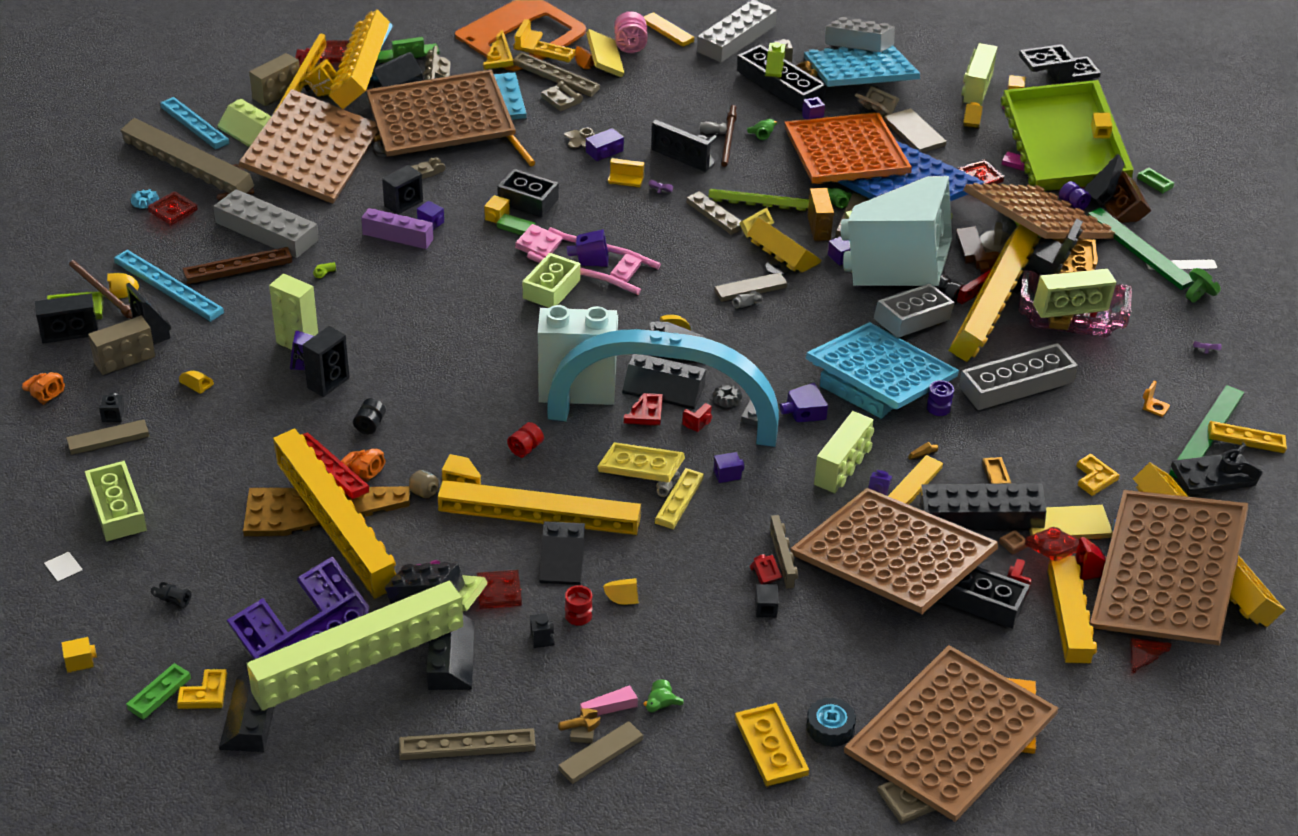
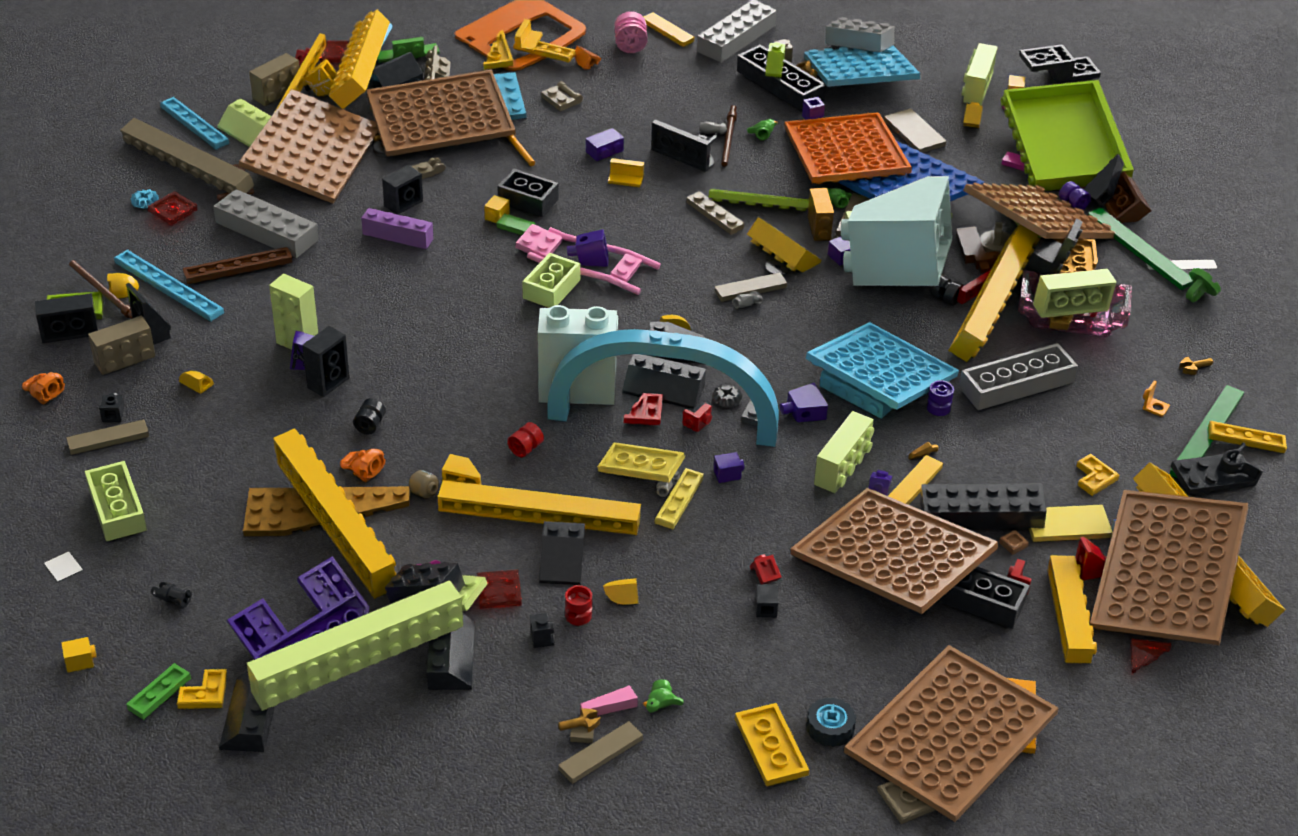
(322, 269): lime arm -> none
(343, 476): red plate -> none
(431, 213): dark purple brick -> none
(467, 744): dark tan tile -> none
(556, 74): dark tan tile -> none
(578, 138): dark tan plate -> none
(605, 53): light yellow tile -> none
(666, 187): medium lavender piece -> none
(748, 222): light yellow plate -> none
(782, 547): dark tan plate -> none
(878, 100): dark tan bracket -> none
(913, 310): light grey brick -> none
(984, 172): clear red plate -> none
(995, 470): tile -> none
(1053, 543): clear red plate -> none
(1101, 125): yellow brick -> none
(1155, 180): bright green tile -> none
(1191, 368): none -> pearl gold bar
(1207, 346): medium lavender piece -> none

